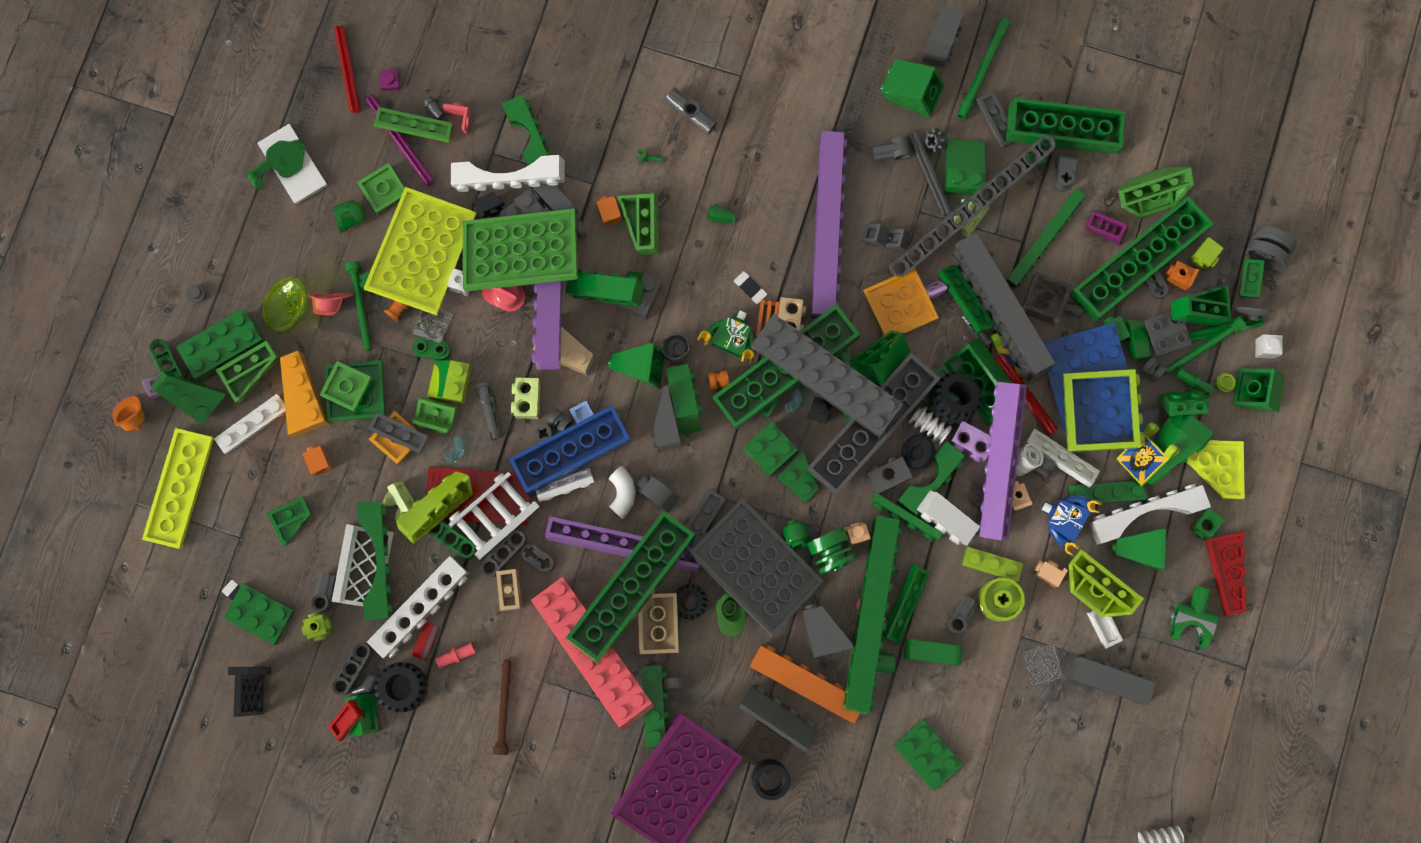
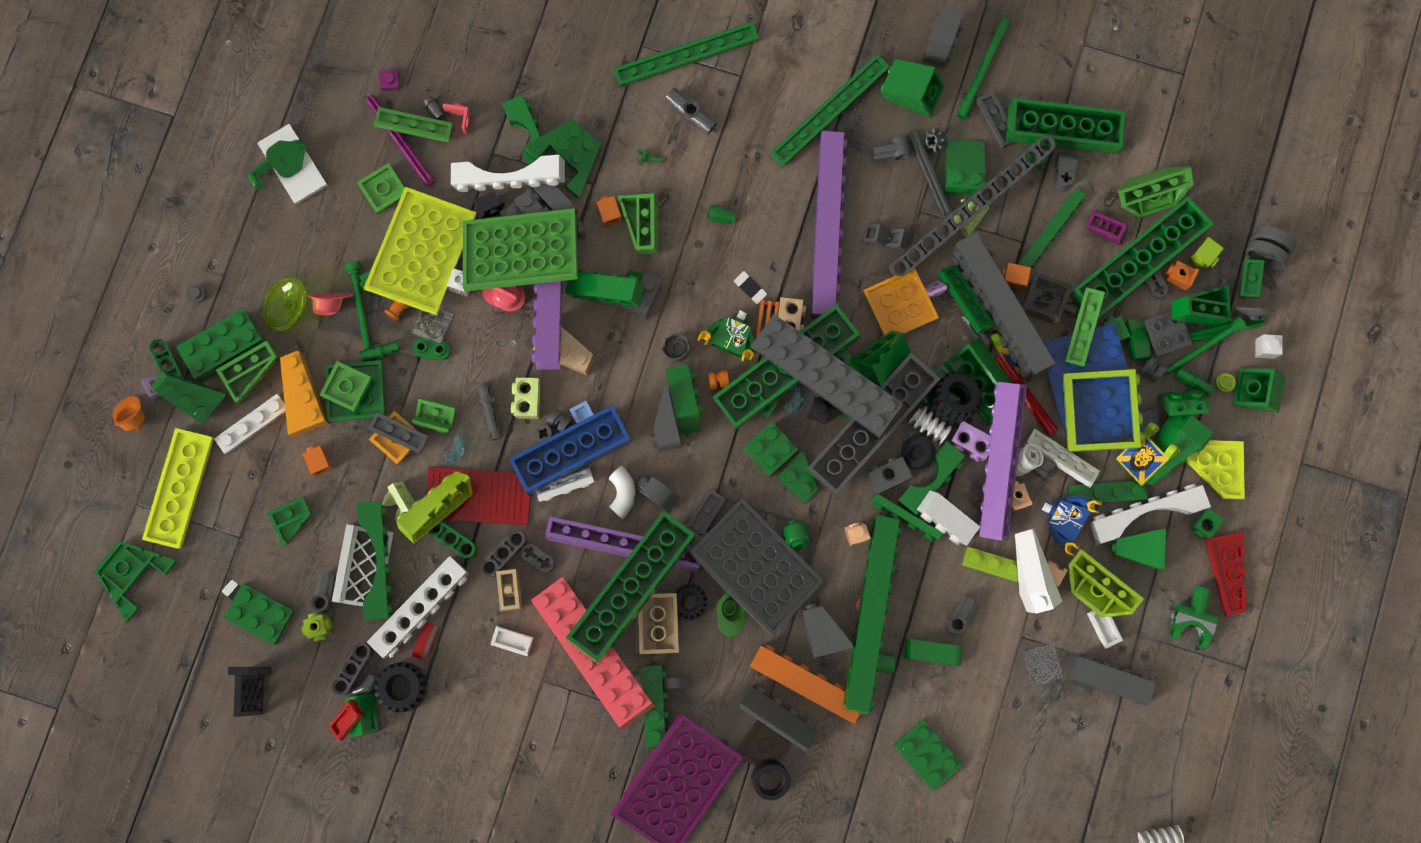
(122, 570): none -> green wing
(345, 212): green helmet -> none
(347, 69): red axle -> none
(379, 351): none -> green pin
(450, 381): lime slope -> none
(456, 655): coral pin -> none
(496, 533): white fence -> none
(500, 746): reddish brown piece -> none
(512, 641): none -> white tile
(574, 146): none -> green wing
(640, 363): green slope -> none
(686, 54): none -> green plate
(829, 110): none -> green plate
(832, 550): green wheel -> none
(905, 604): green plate -> none
(1012, 599): lime wheel -> none
(1016, 275): none -> orange brick
(1034, 576): none -> white wedge
(1085, 327): none -> bright green plate

